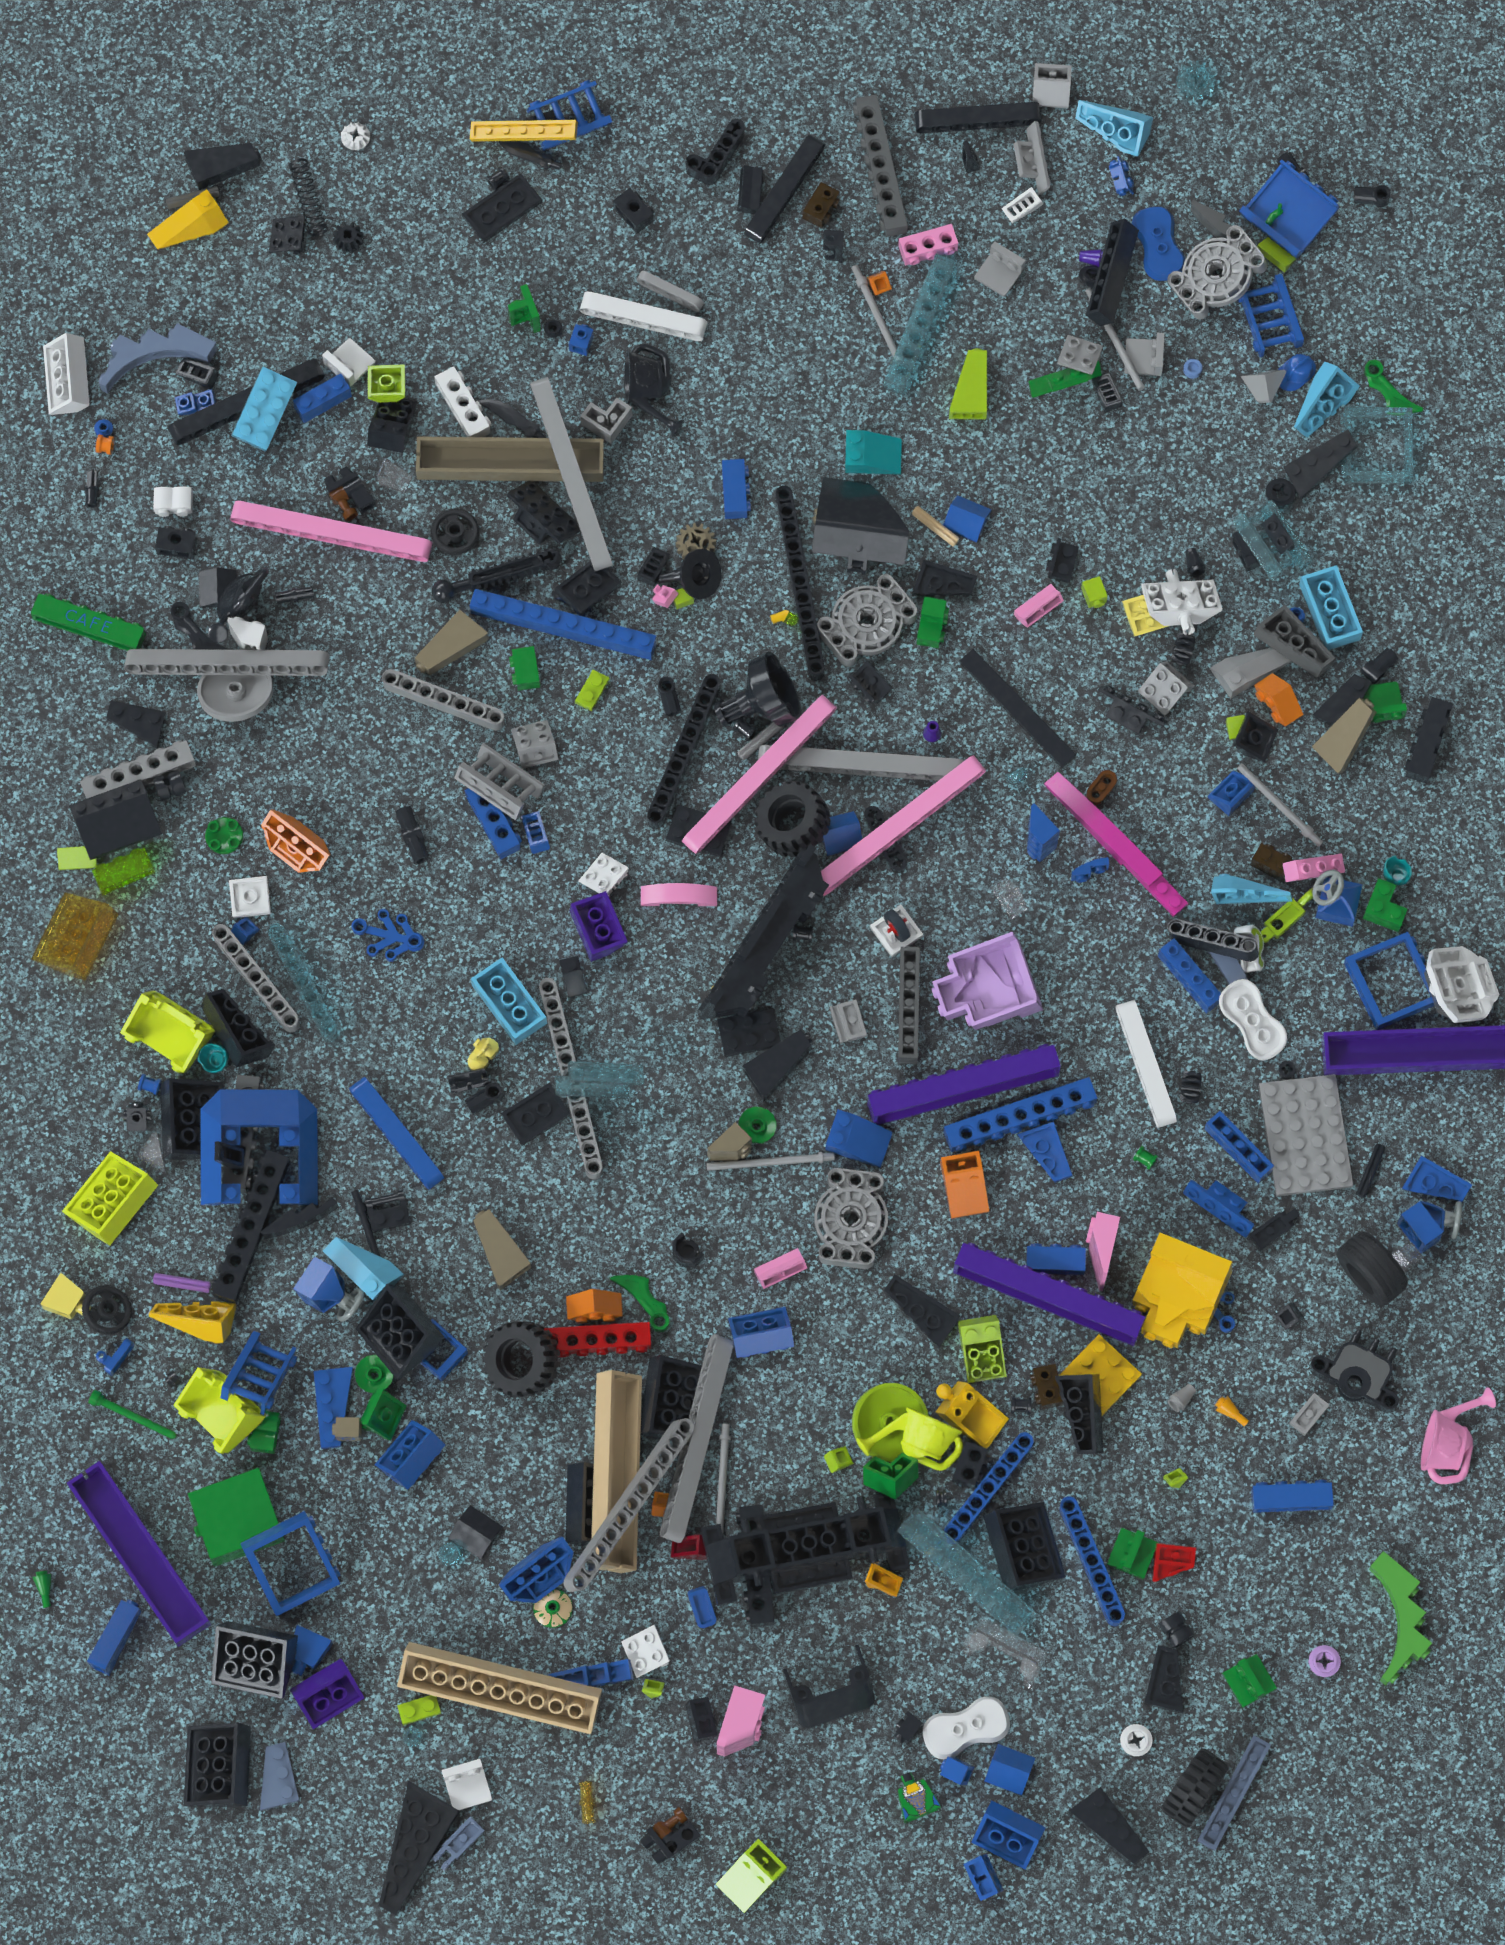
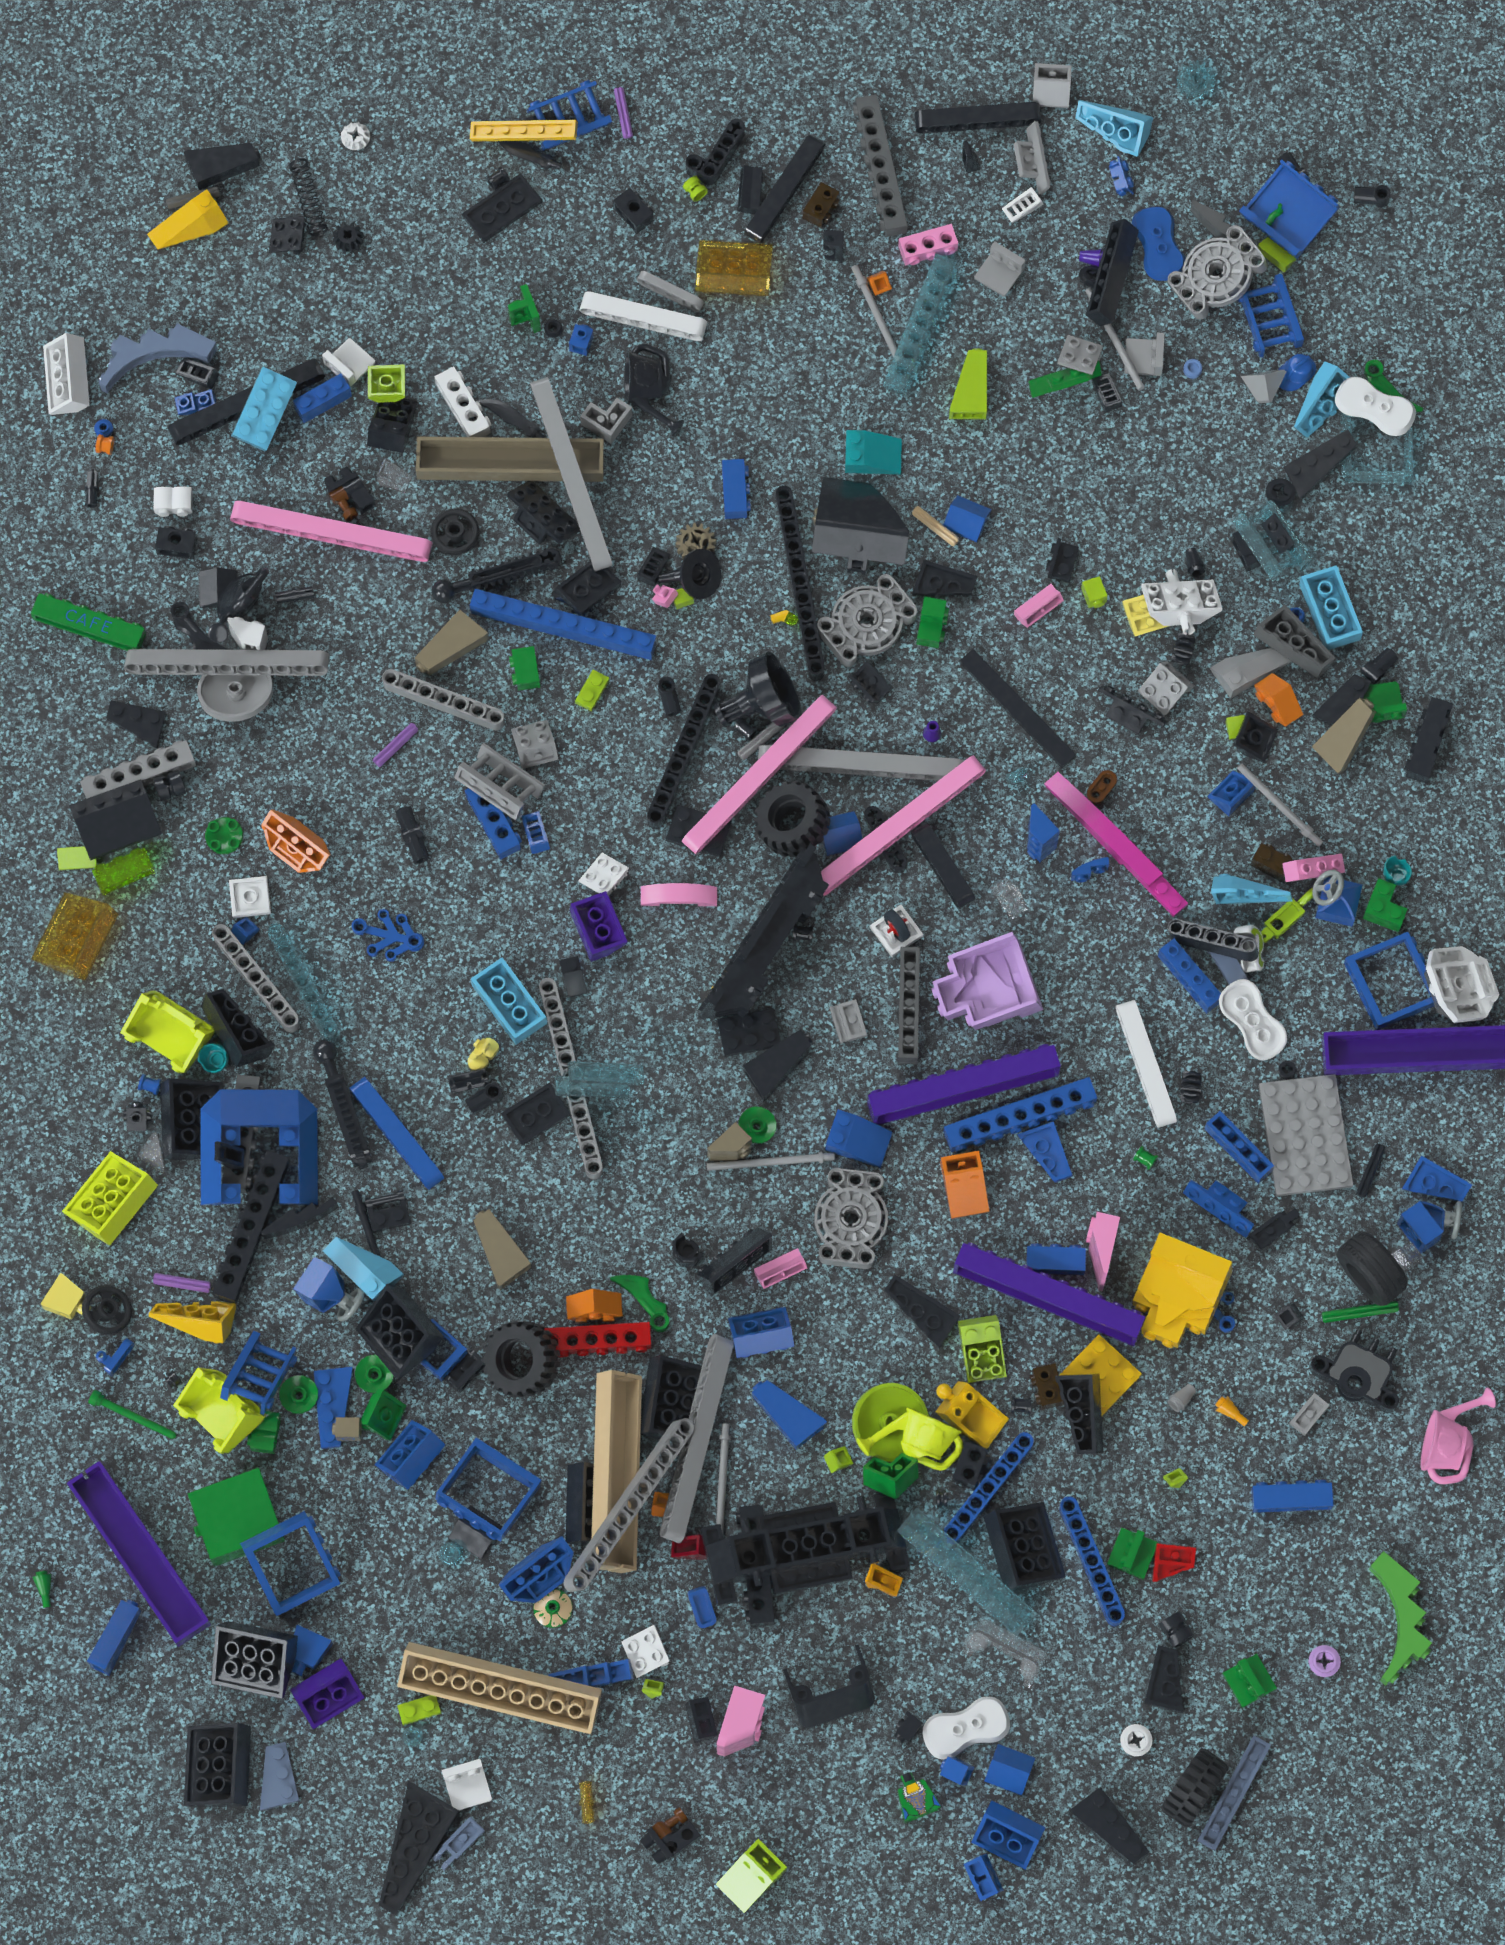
(293, 1386): none -> green dish
(325, 1052): none -> black gear
(395, 745): none -> medium lavender axle
(465, 1371): none -> black hinge
(503, 1463): none -> blue window
(623, 113): none -> medium lavender axle
(695, 189): none -> lime wheel
(733, 268): none -> clear yellow slope
(735, 1260): none -> black slope
(788, 1414): none -> blue slope
(943, 865): none -> black beam
(1358, 1312): none -> green axle
(1361, 399): none -> white plate

